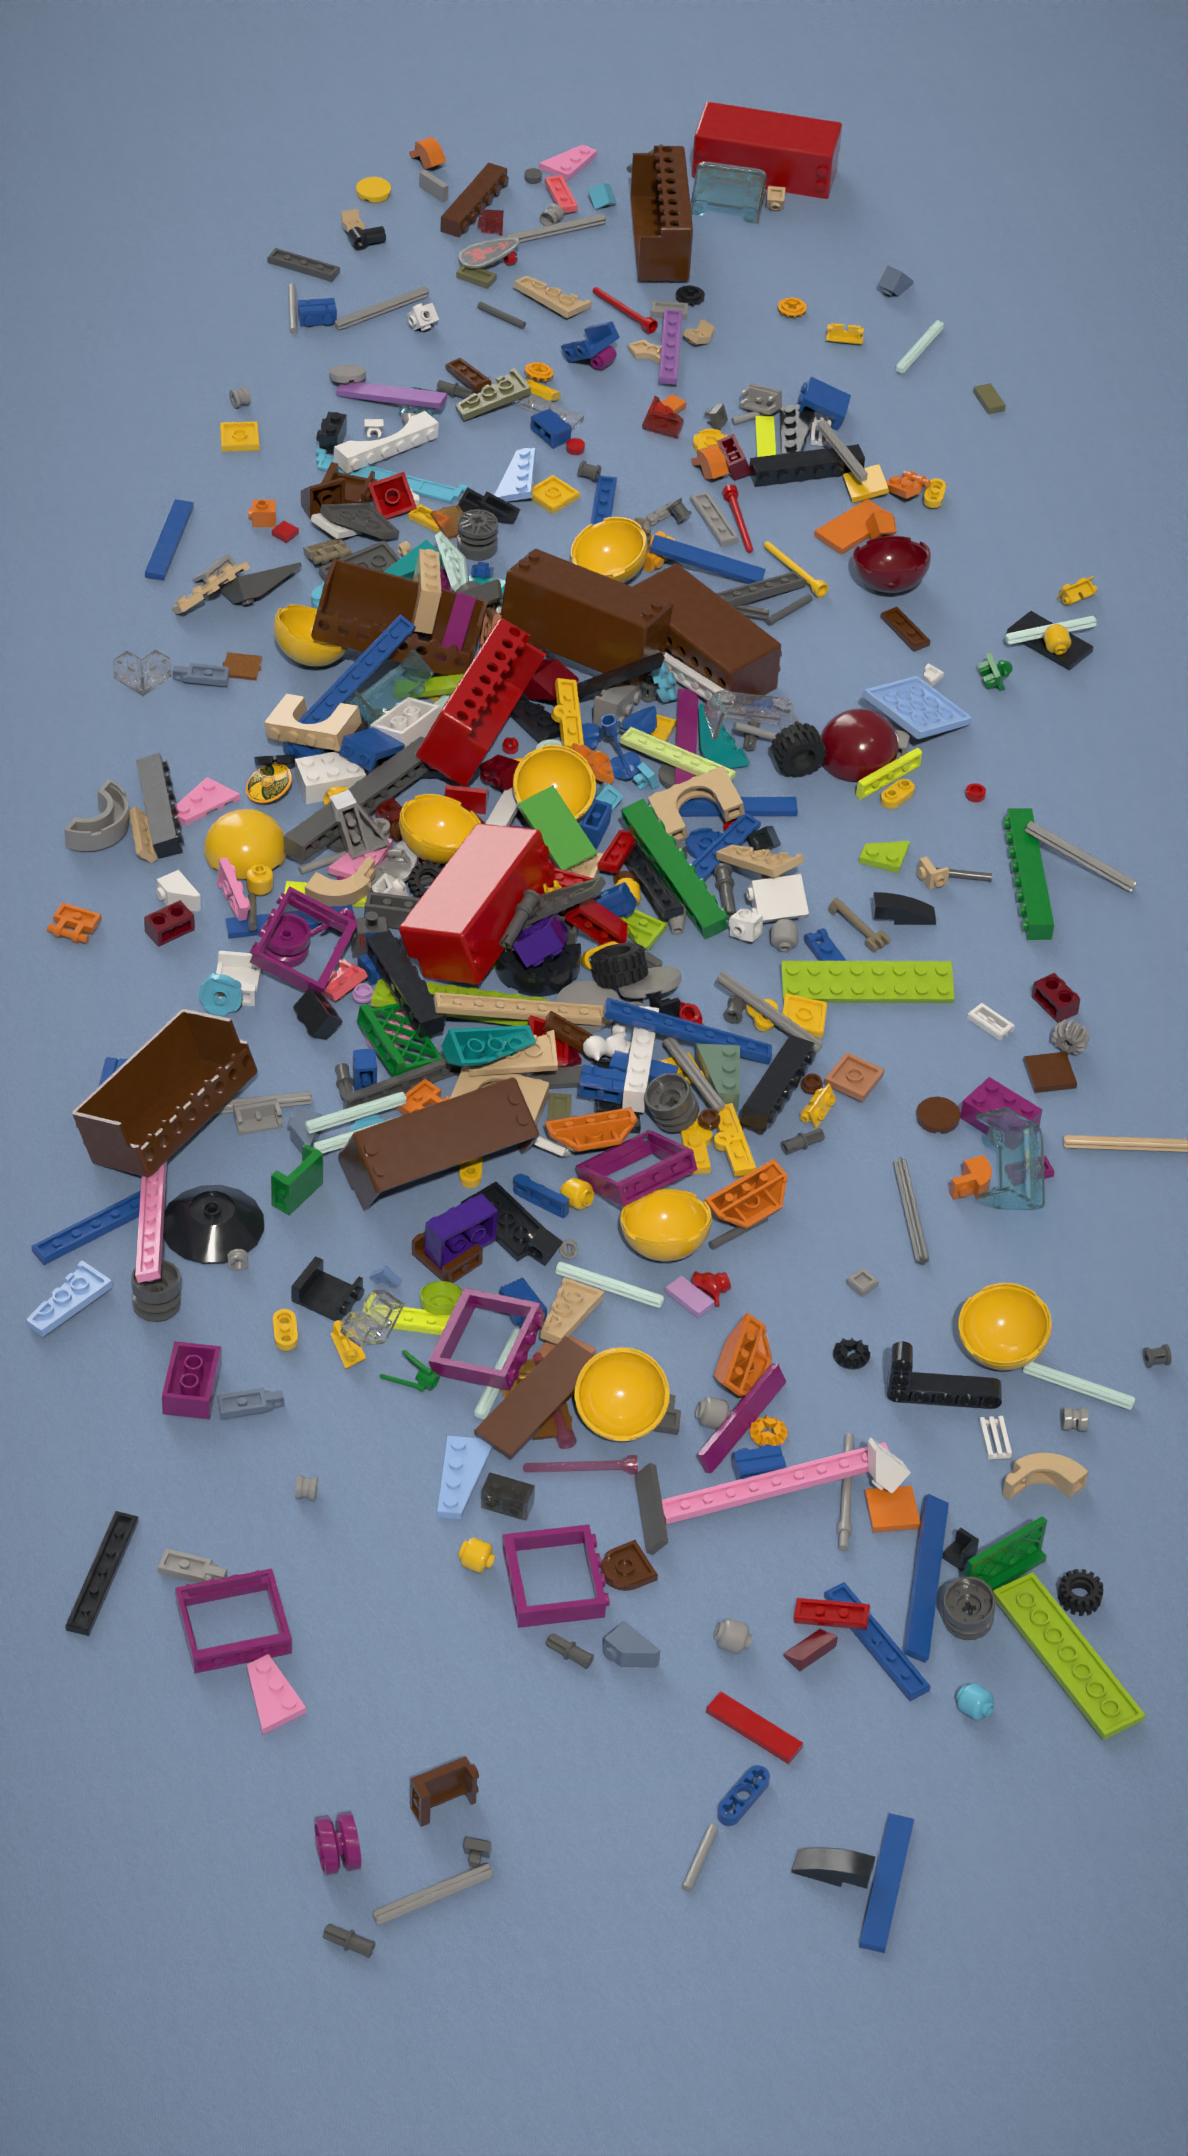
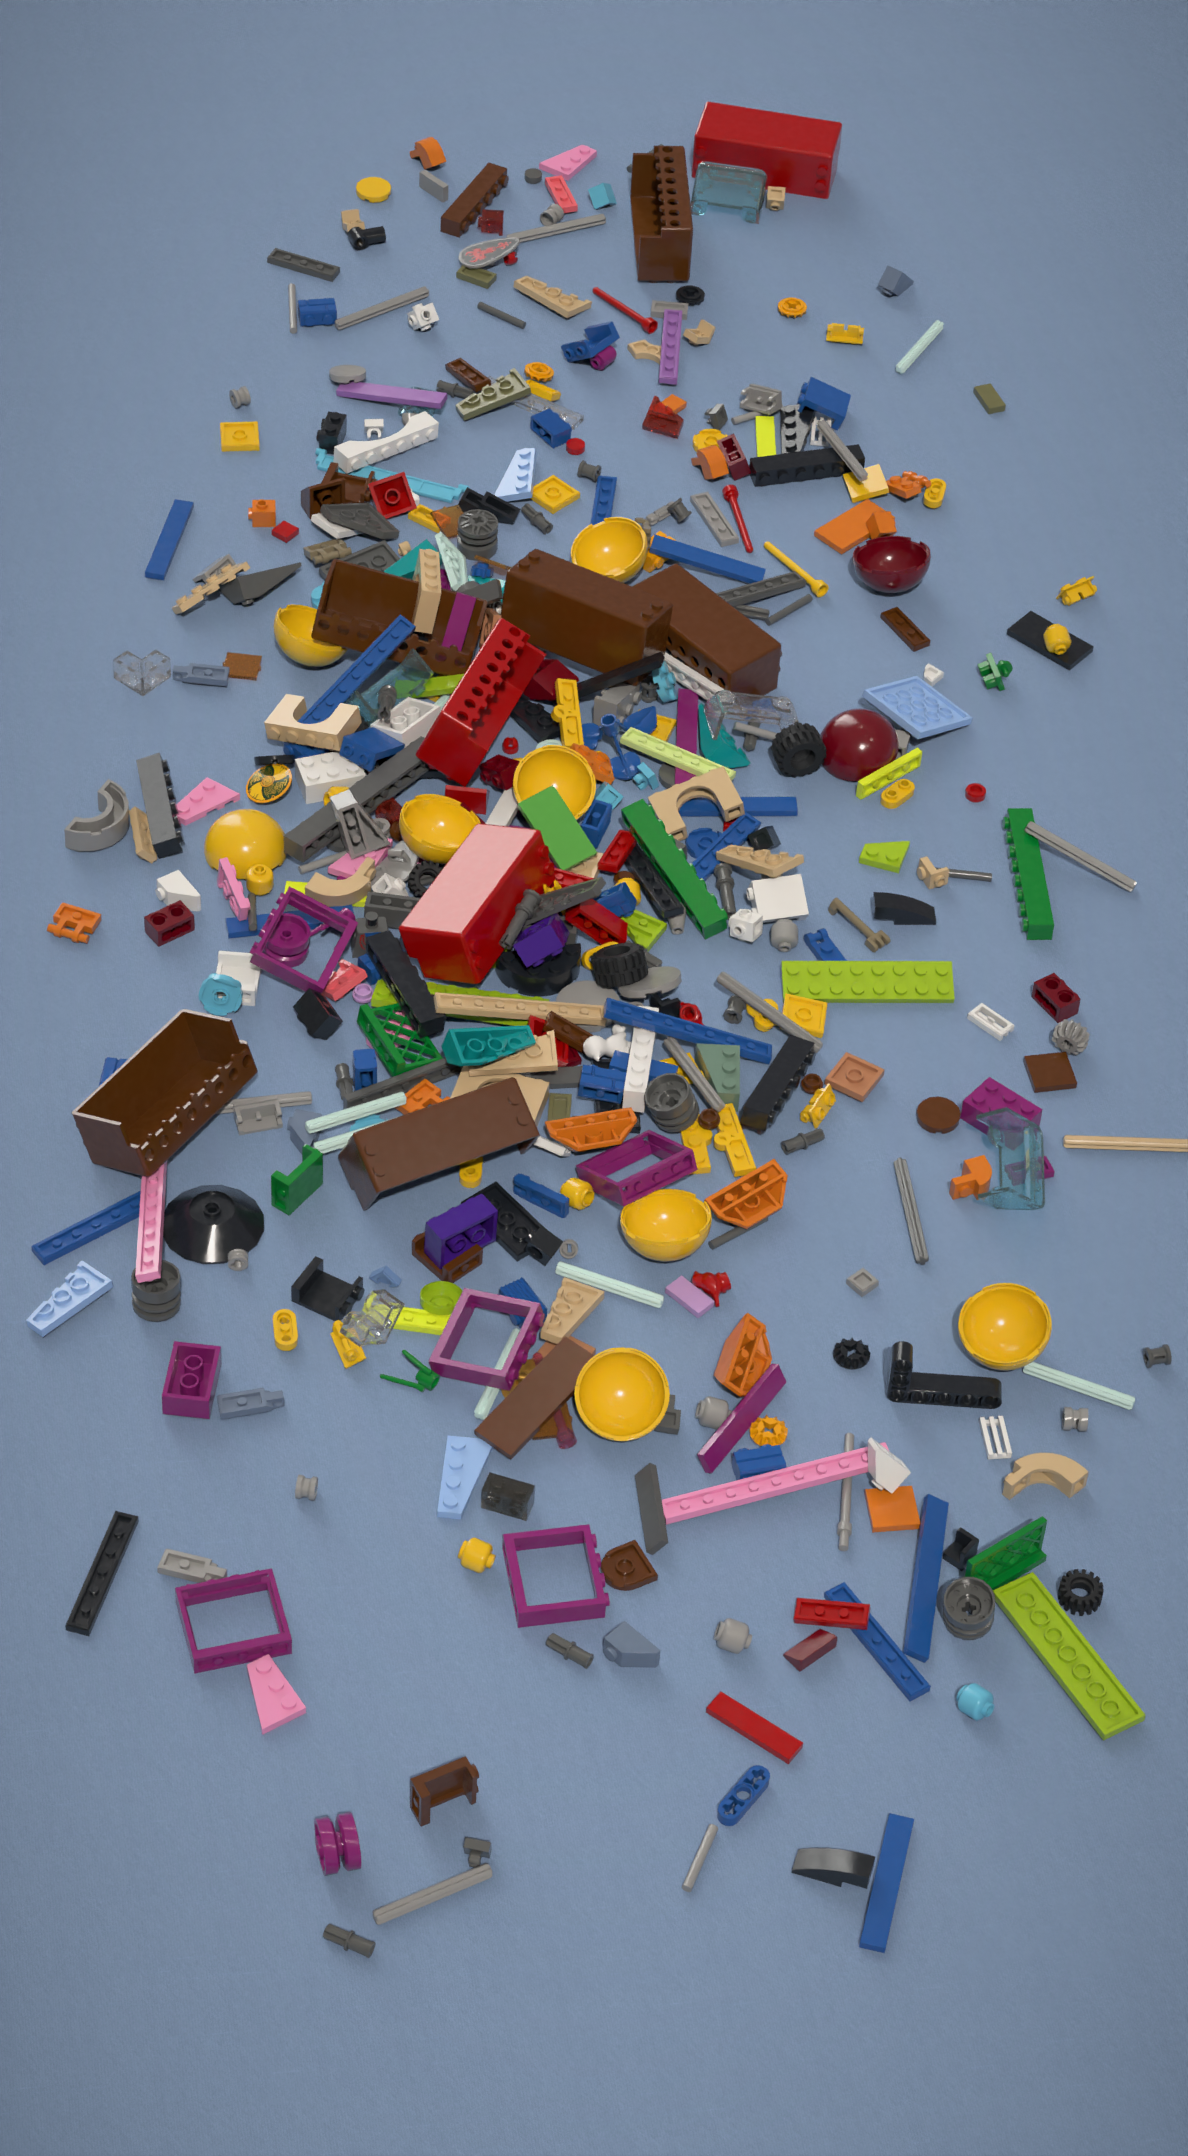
(386, 700): none -> dark grey pin
(492, 562): none -> clear orange piece
(537, 518): none -> dark grey axle
(628, 1465): clear pink piece -> none
(1037, 633): light aqua axle -> none

